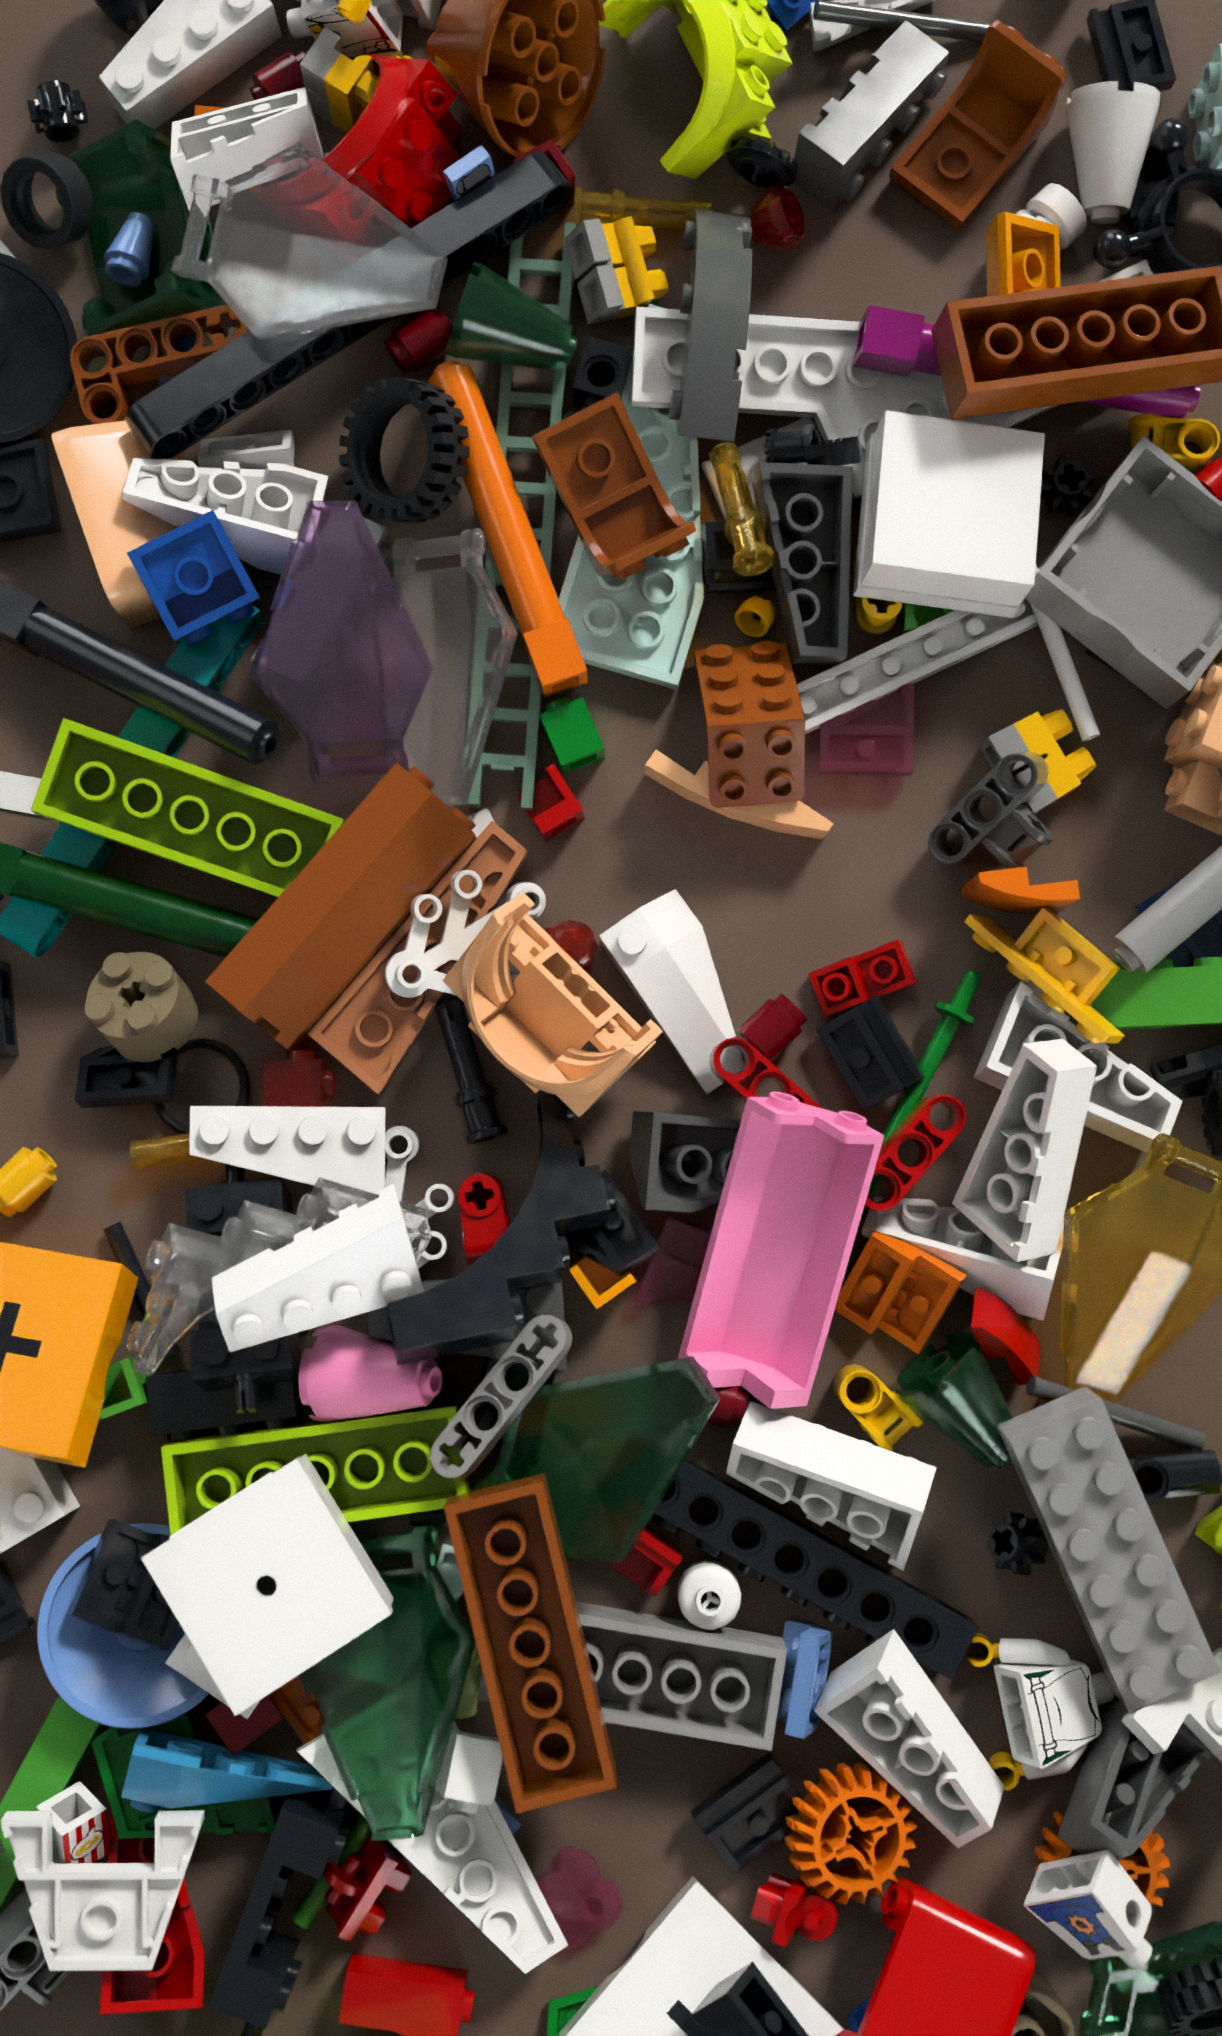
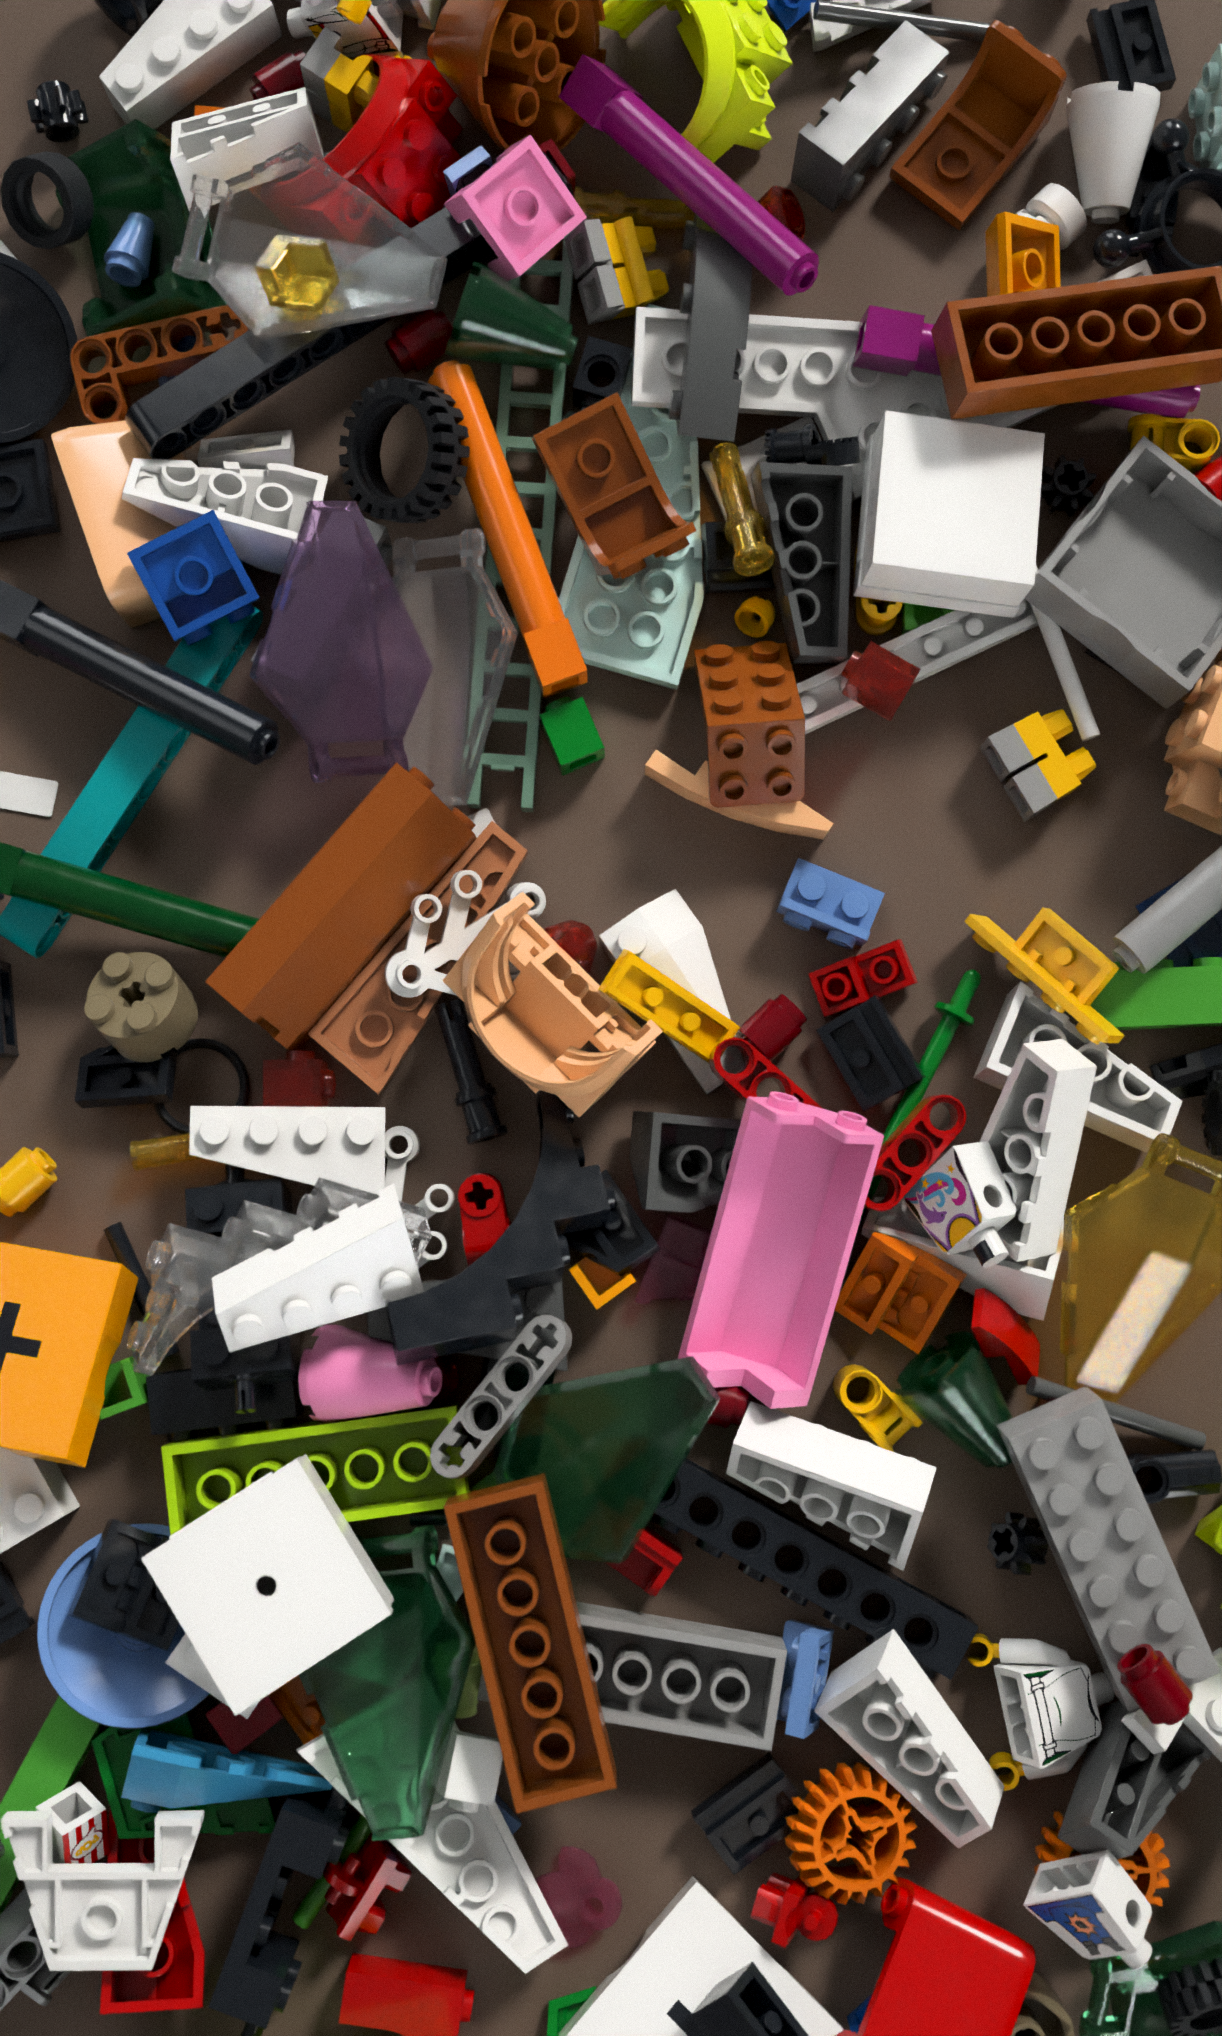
(179, 810): lime brick -> none
(297, 273): none -> clear yellow panel
(518, 208): none -> bright pink panel
(554, 805): red panel -> none
(618, 110): none -> magenta brick
(667, 1004): none -> yellow tile
(703, 1578): white head -> none
(762, 162): black gear -> none
(829, 904): none -> medium blue bracket
(871, 738): clear pink wing -> none
(878, 679): none -> clear red brick
(964, 1203): none -> white torso
(1009, 825): dark grey piece -> none
(1011, 892): orange slope -> none
(1154, 1685): none -> dark red brick

